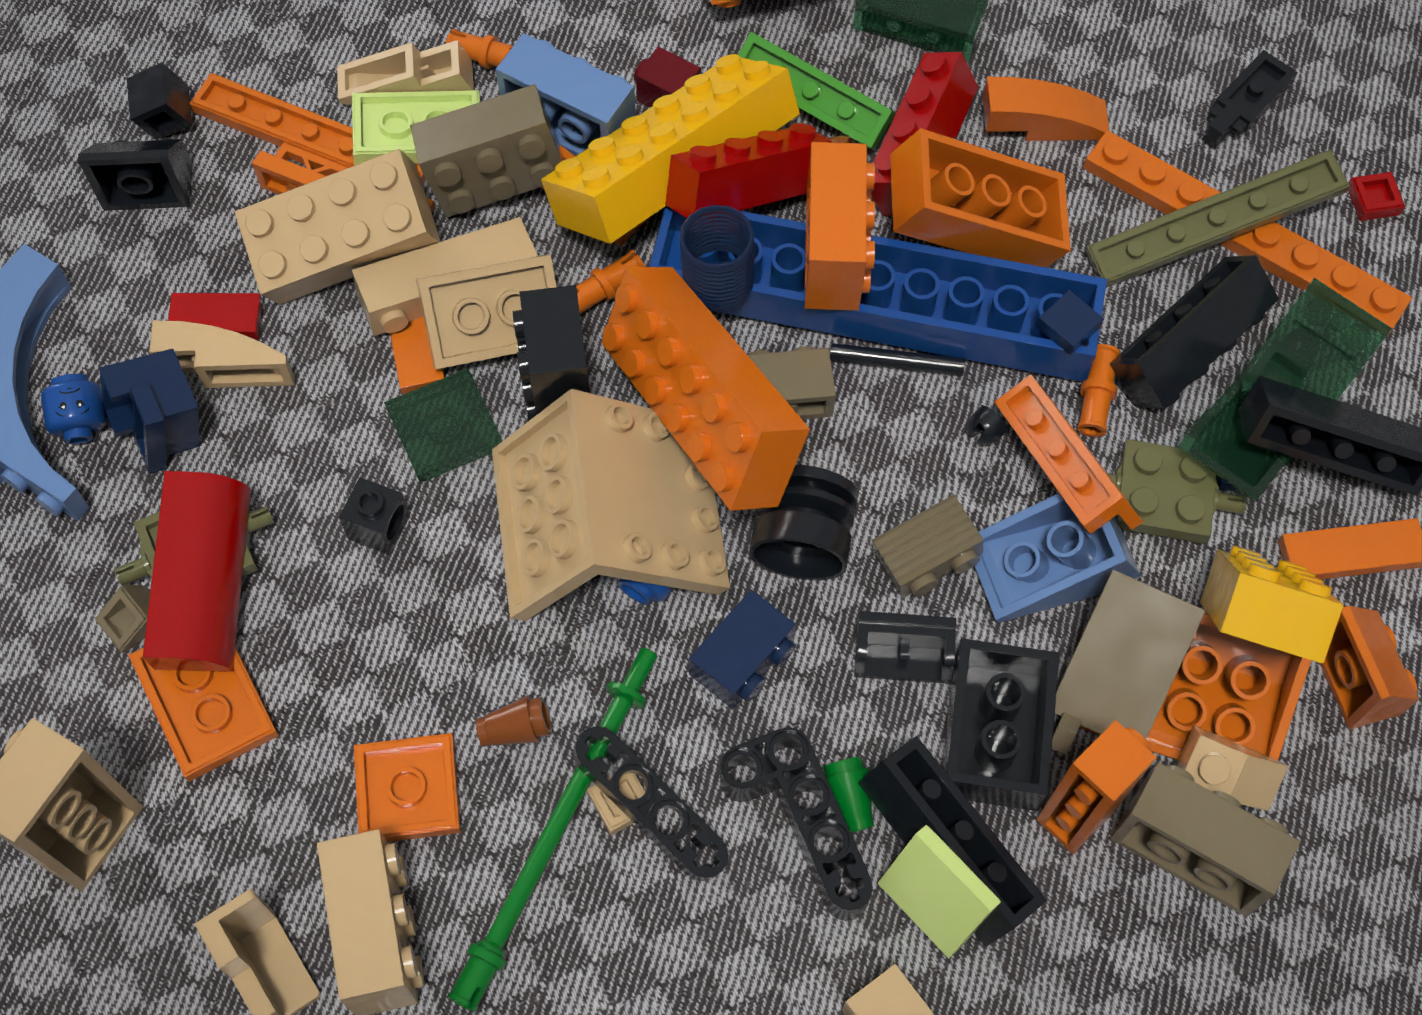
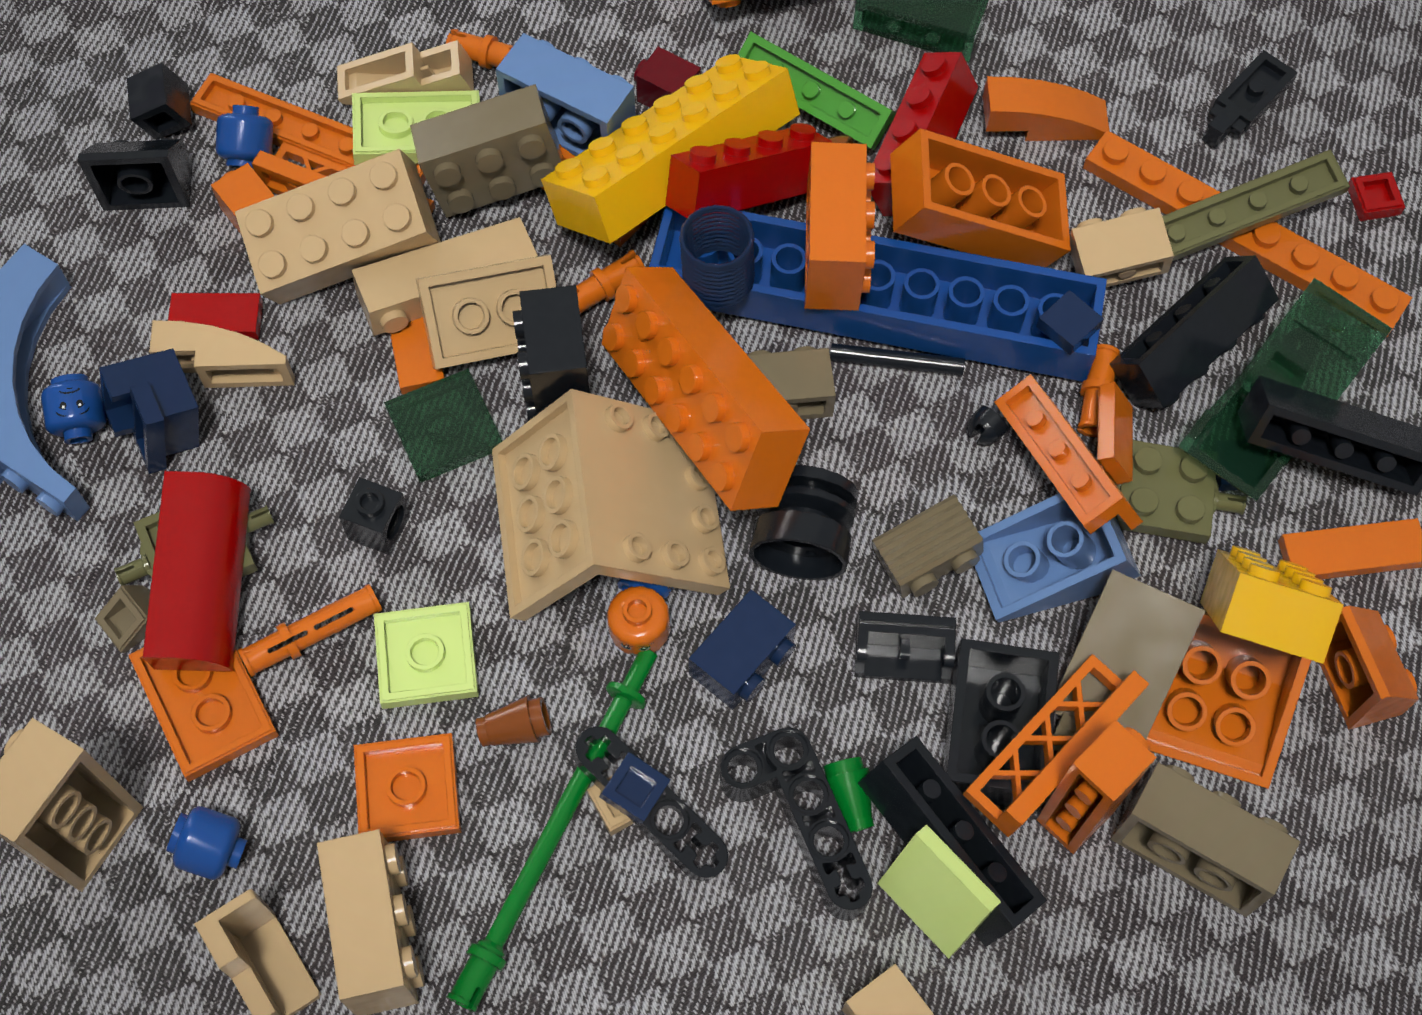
(206, 843): none -> blue head
(239, 190): none -> orange brick
(243, 135): none -> blue head
(257, 656): none -> orange pin
(425, 655): none -> yellowish green tile
(634, 788): none -> dark blue tile
(638, 620): none -> orange head
(1056, 765): none -> orange fence
(1115, 433): none -> orange tile
(1122, 247): none -> tan brick
(1232, 768): tan slope -> none

